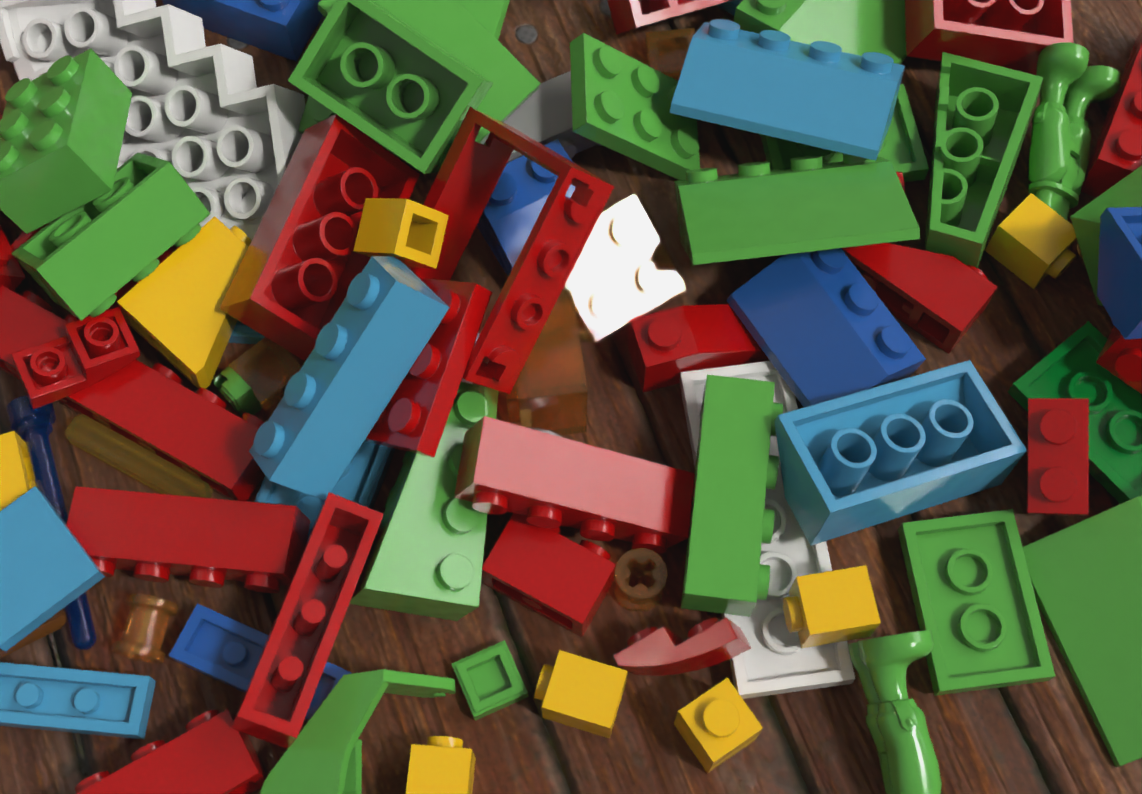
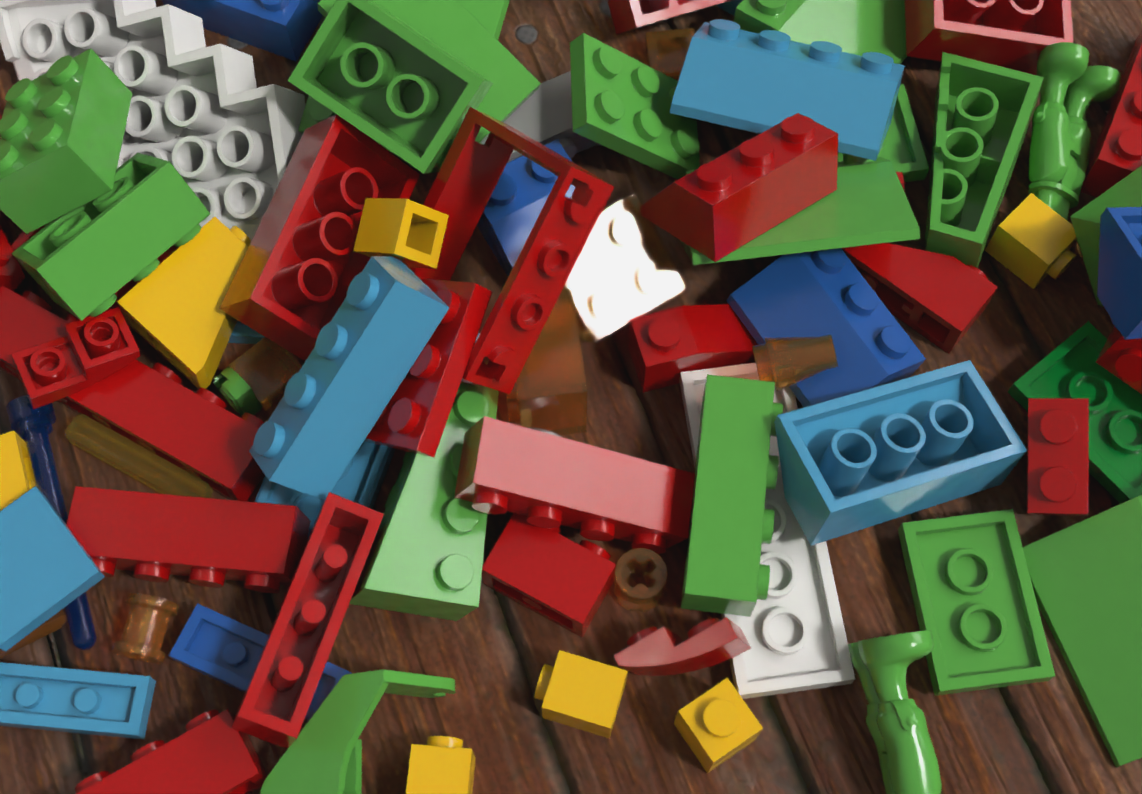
(490, 680): bright green tile -> none
(749, 188): none -> red slope
(793, 359): none -> clear orange cone
(831, 607): yellow brick -> none

